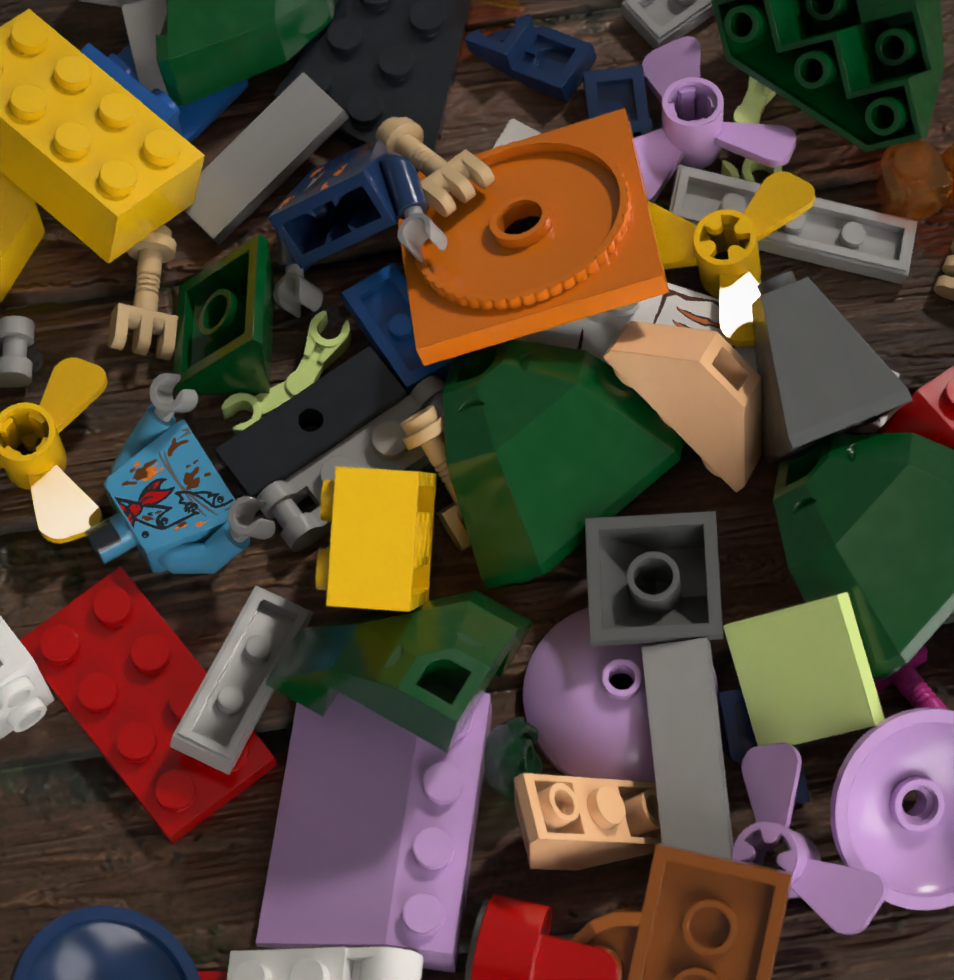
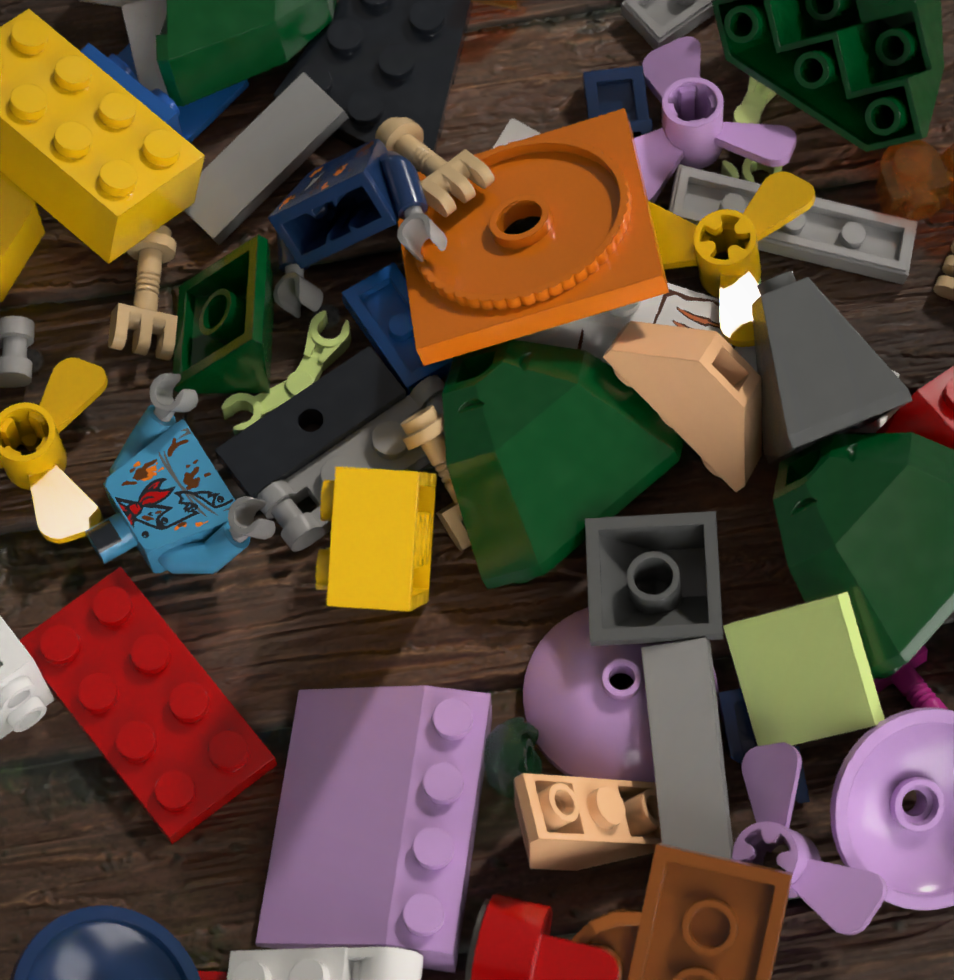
(235, 685): light grey tile -> none
(408, 666): dark green brick -> none
(536, 56): dark blue slope -> none

